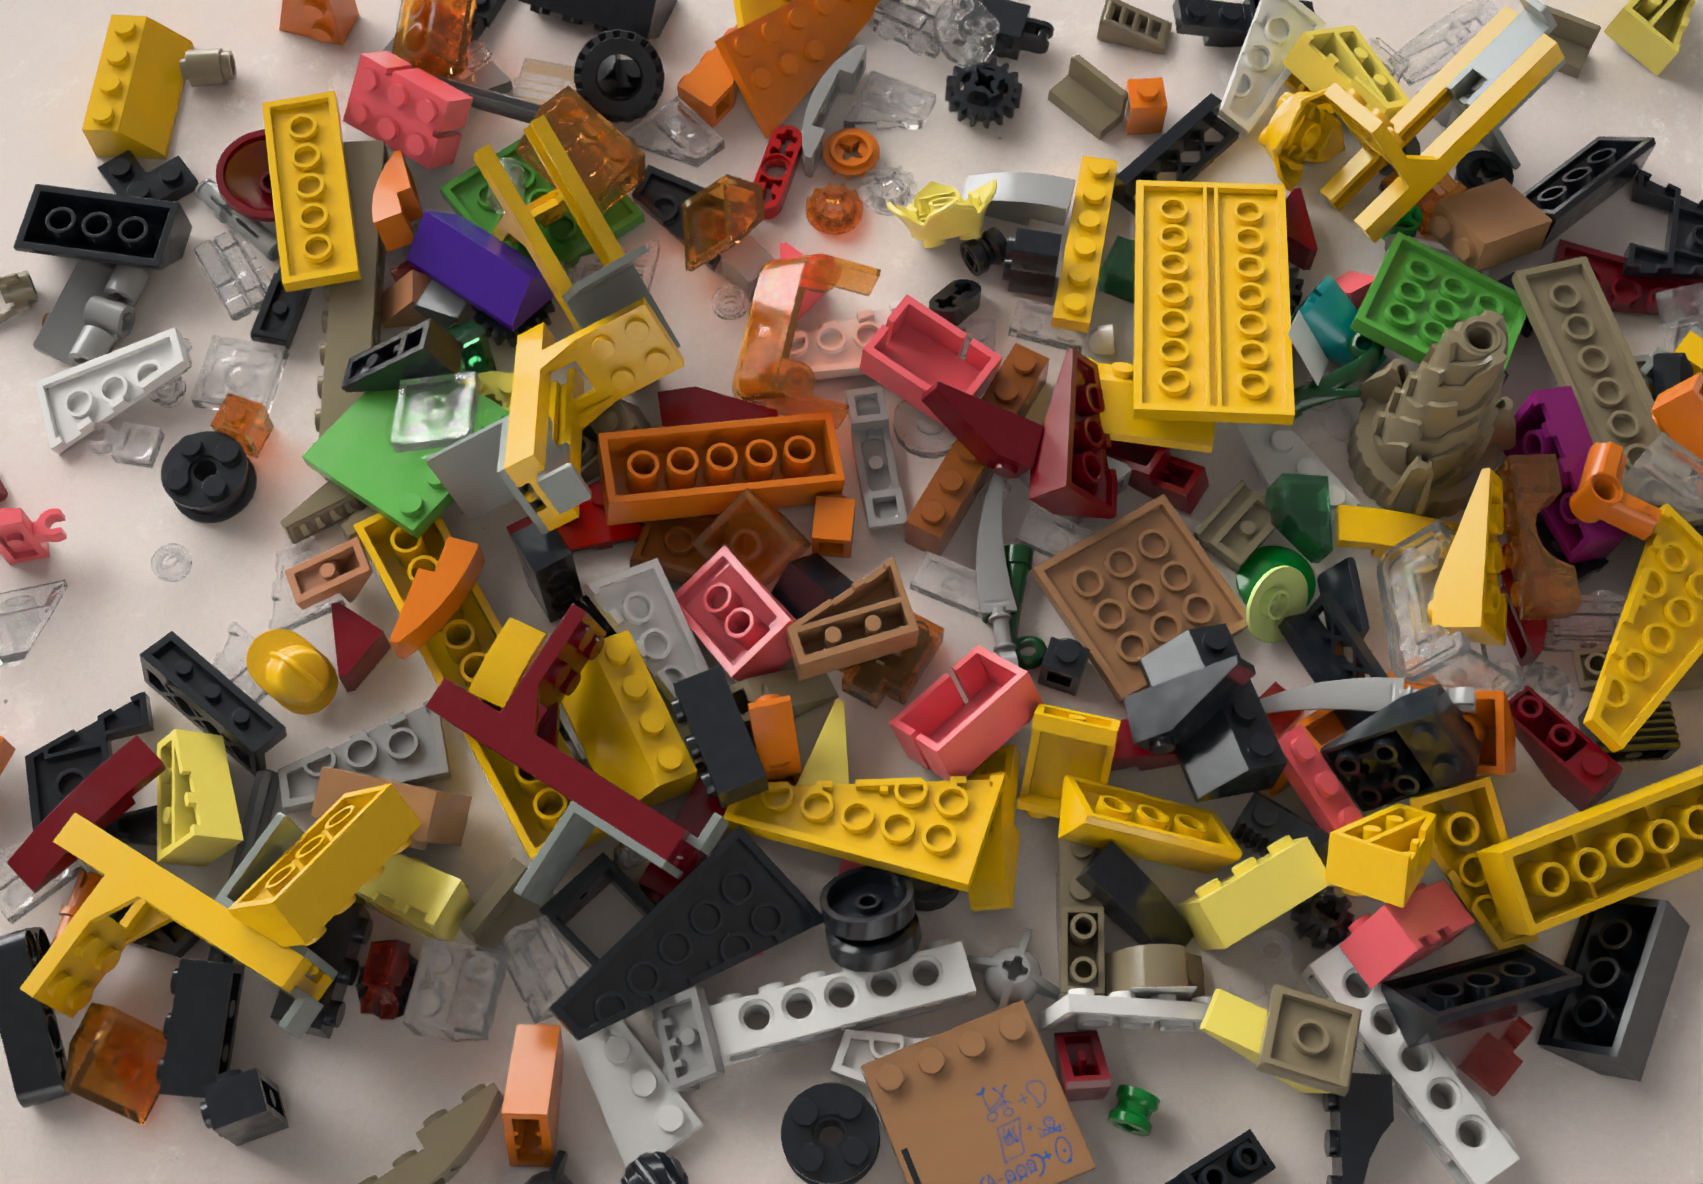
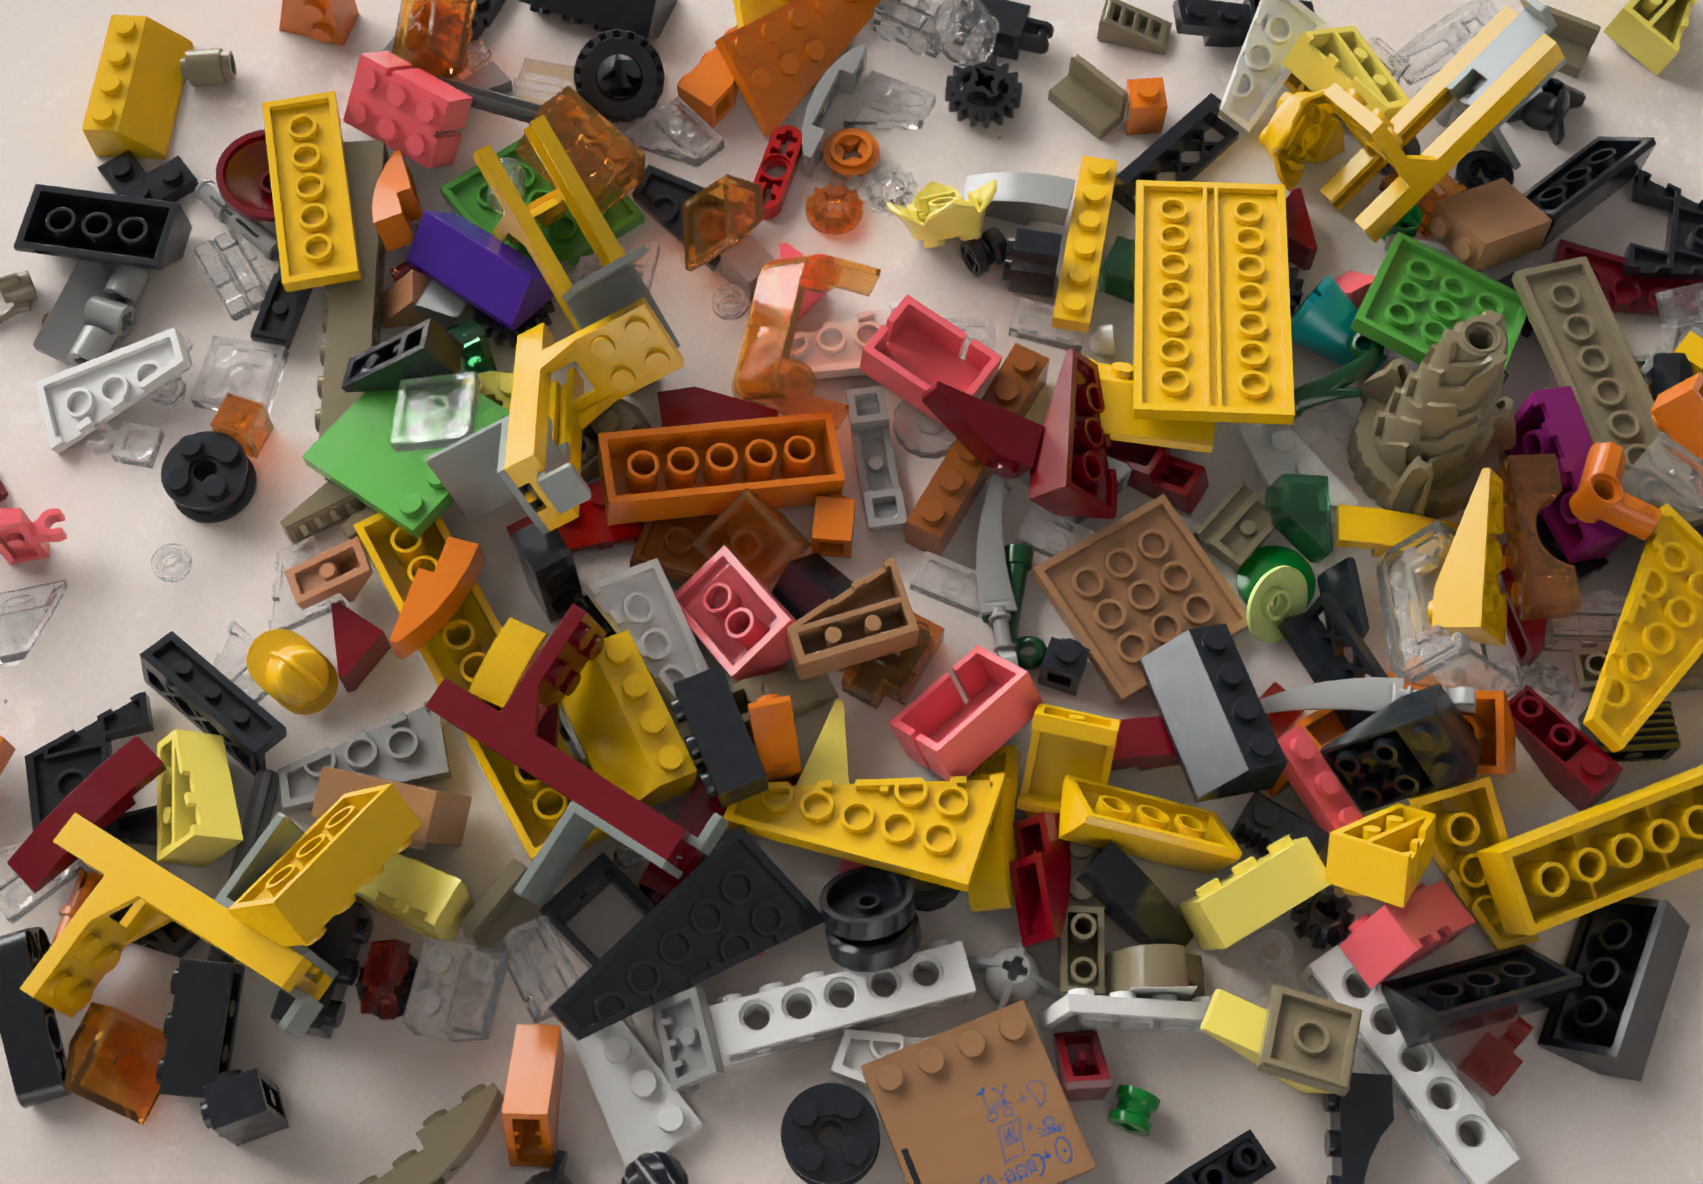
(957, 300): black beam -> none
(1040, 878): none -> dark red slope
(1183, 705): black slope -> none
(1308, 347): white sticker -> none
(1549, 108): none -> black piece

